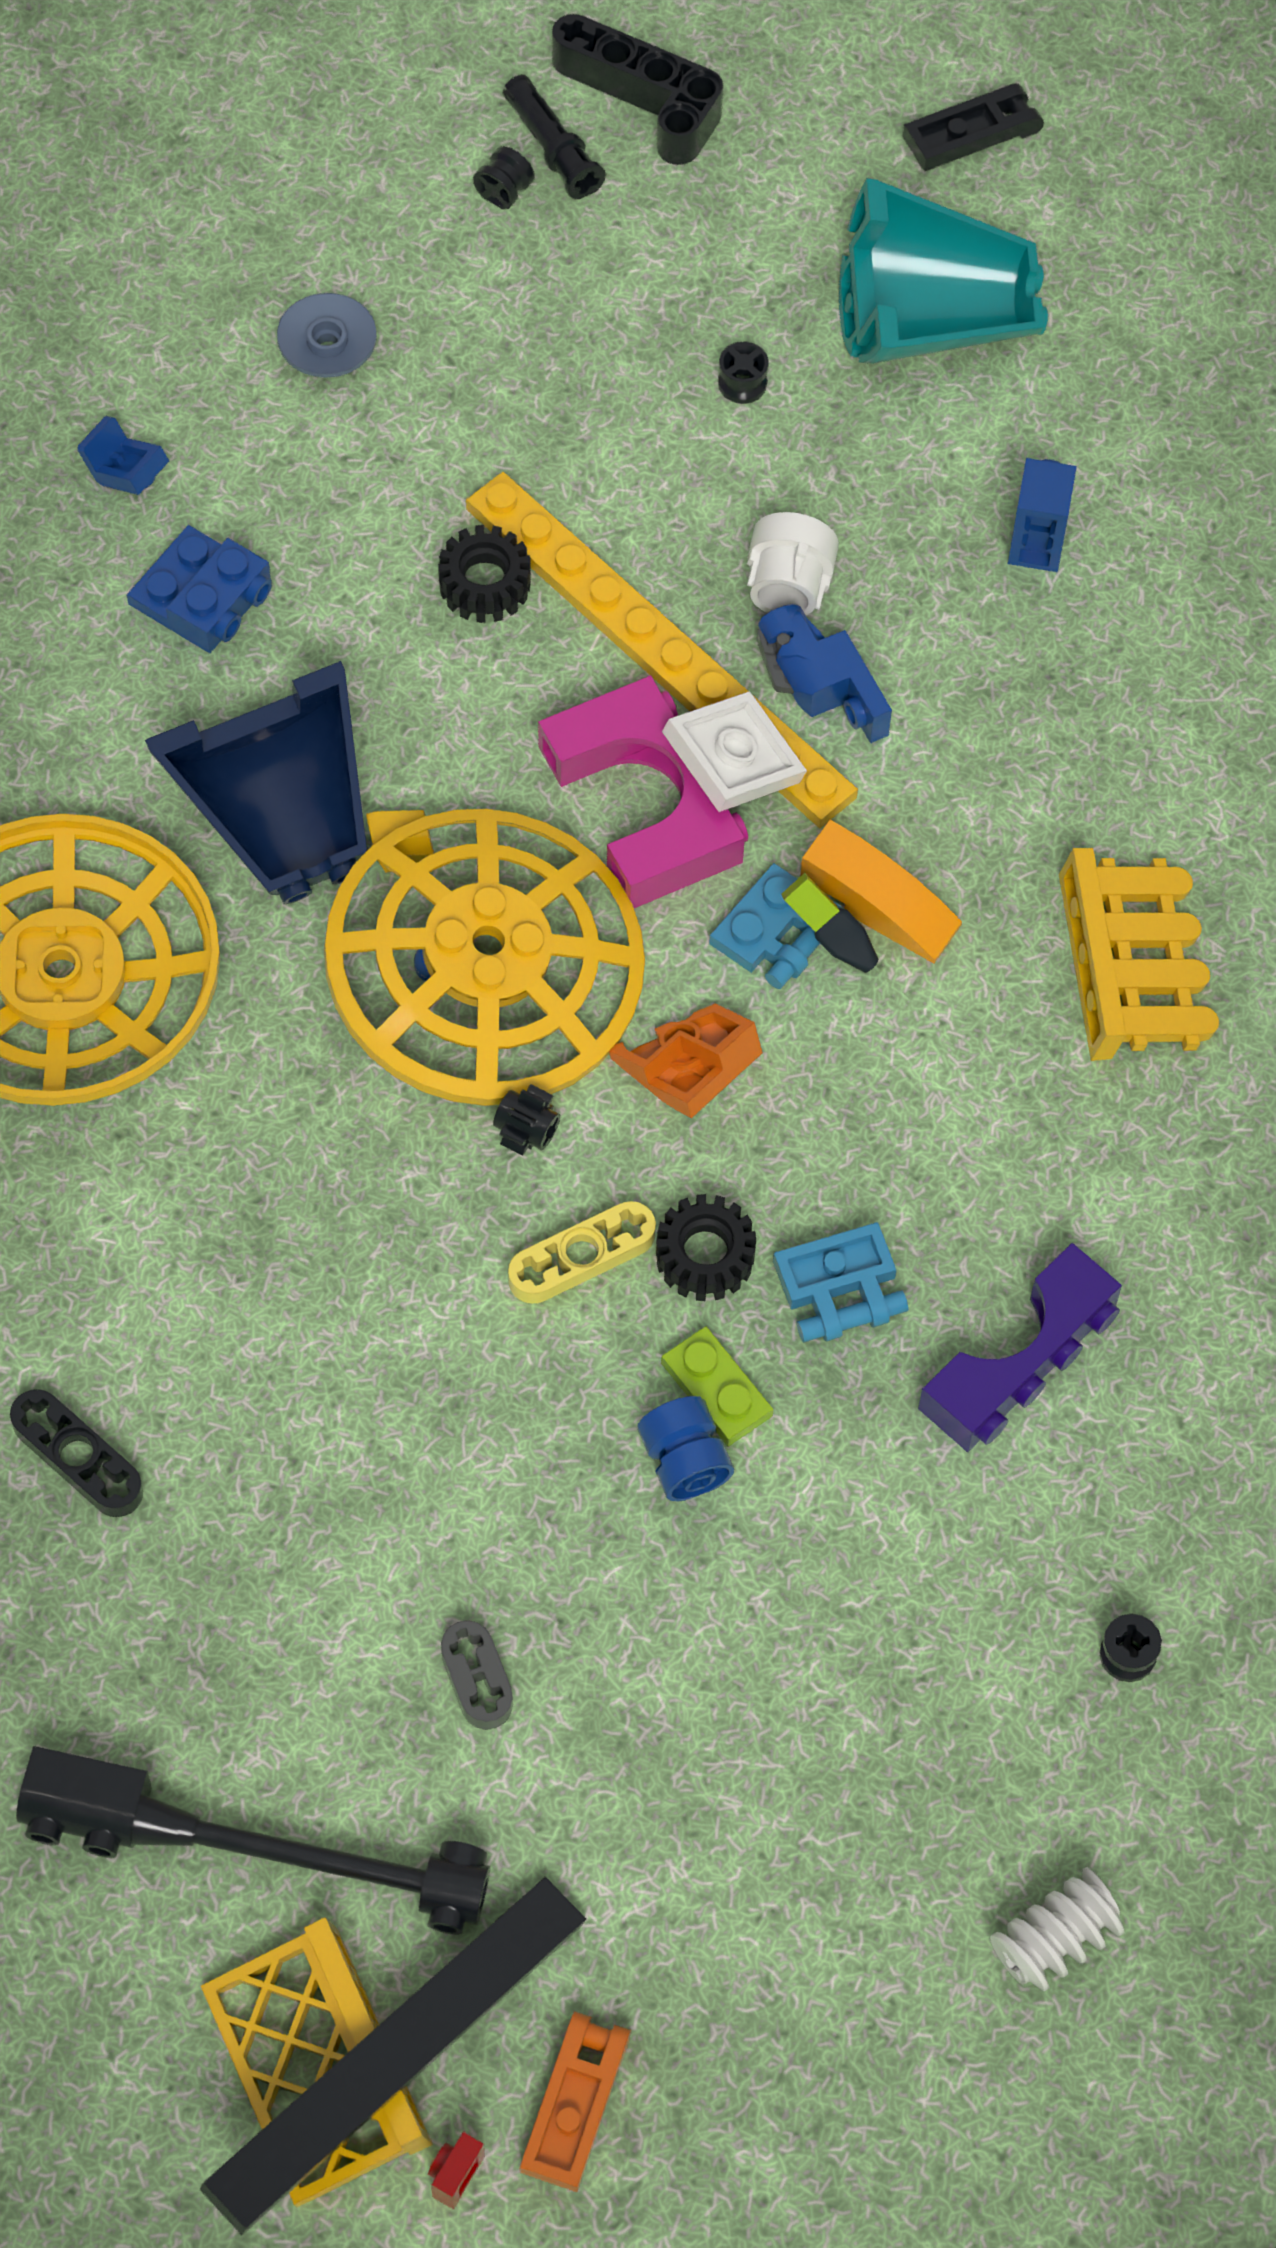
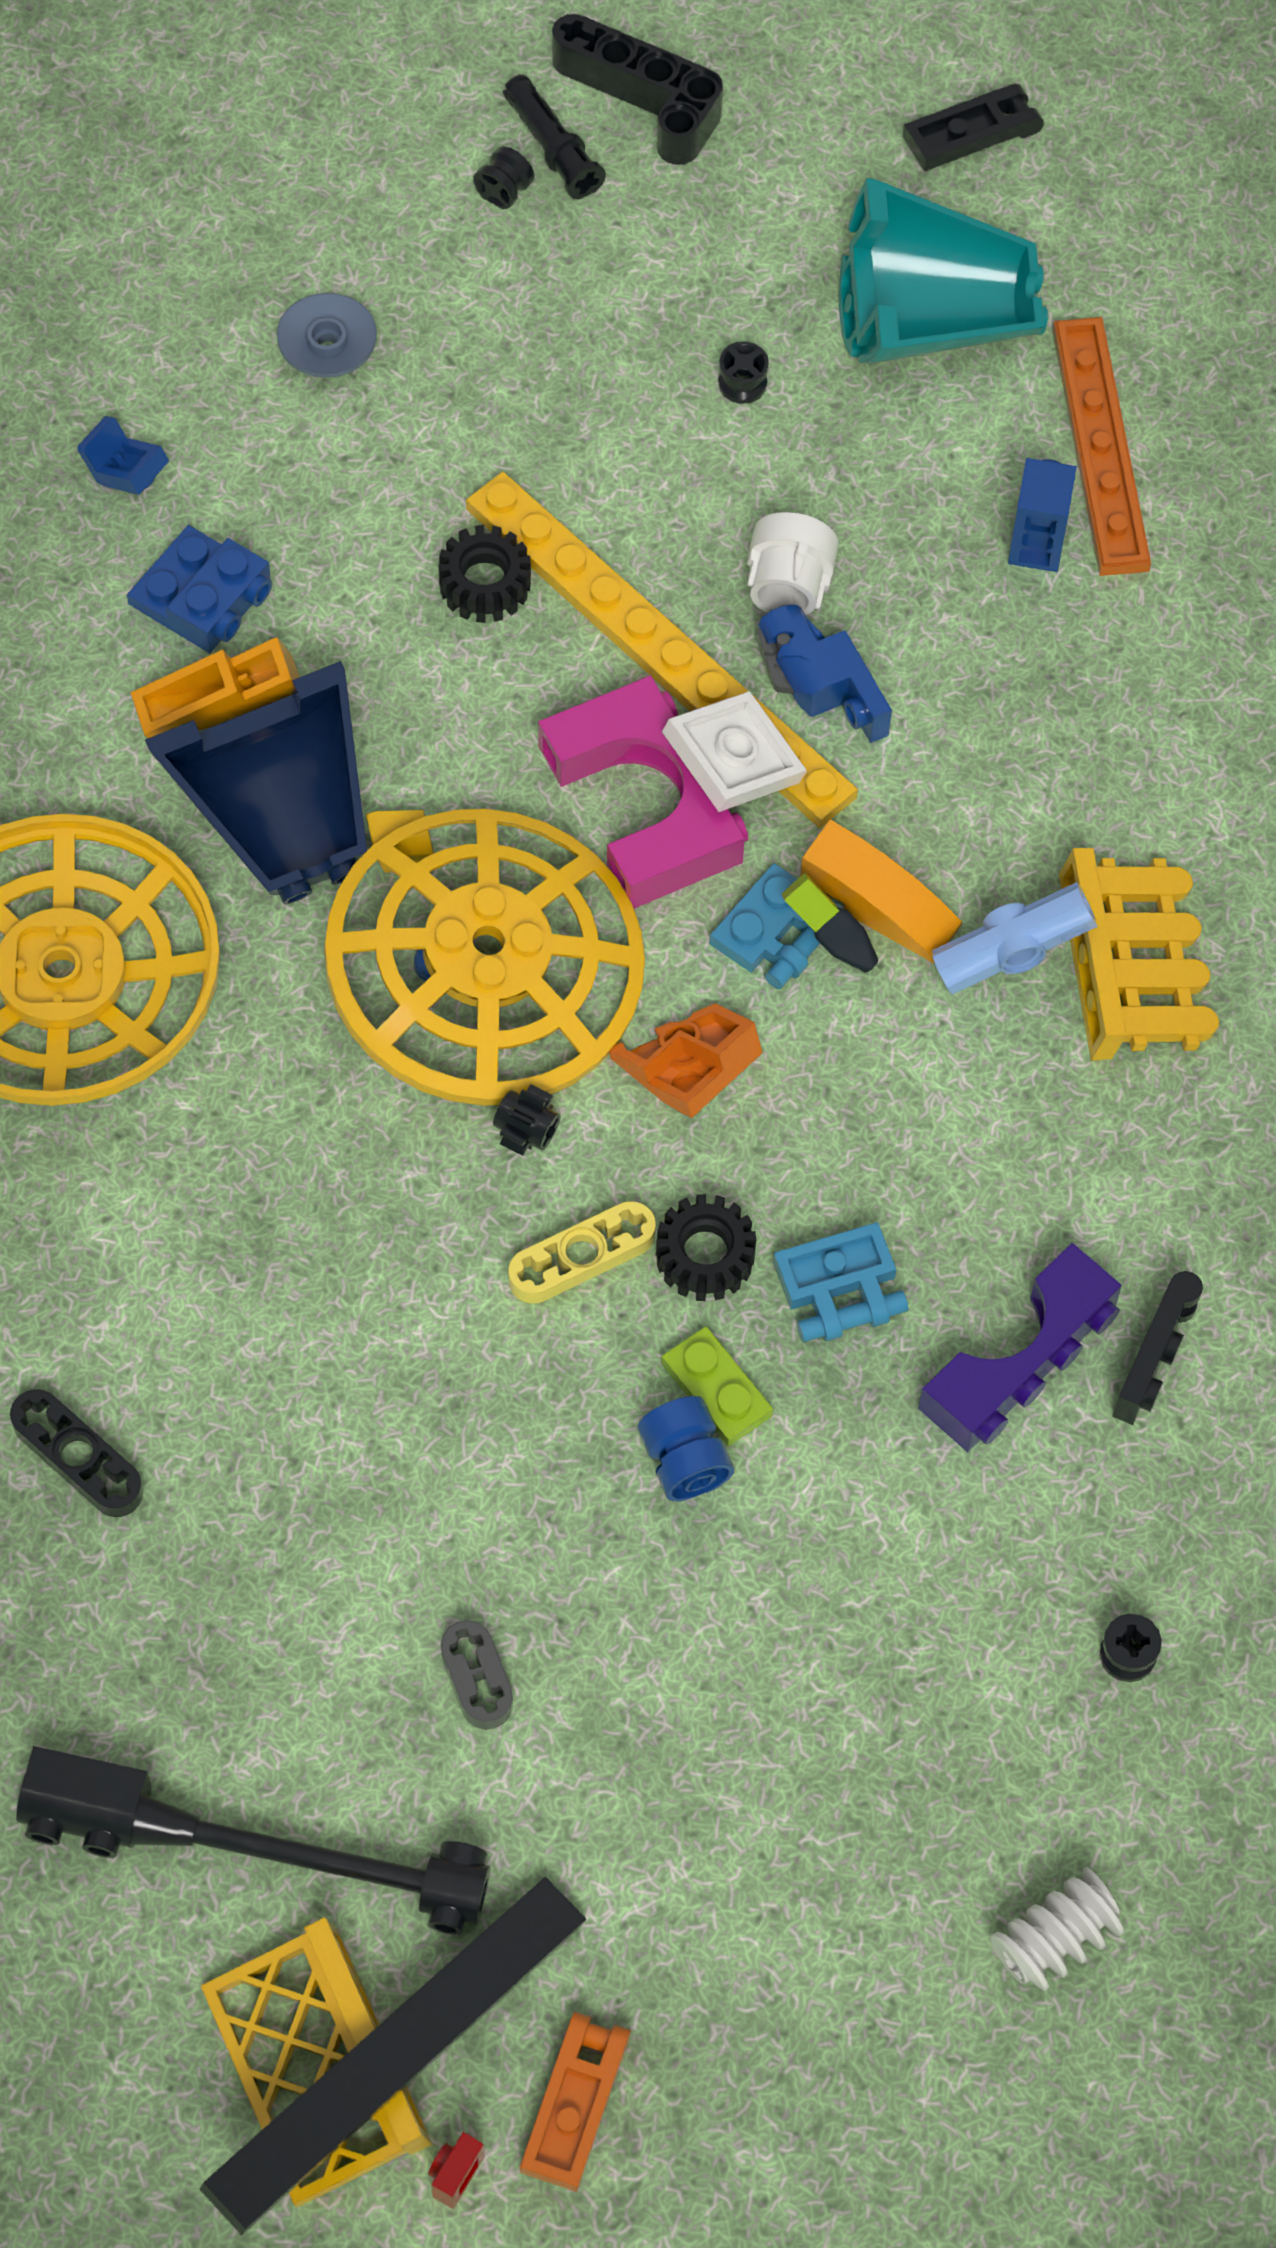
(216, 688): none -> light orange slope
(1014, 938): none -> light blue piece
(1101, 447): none -> orange tile
(1159, 1346): none -> black plate

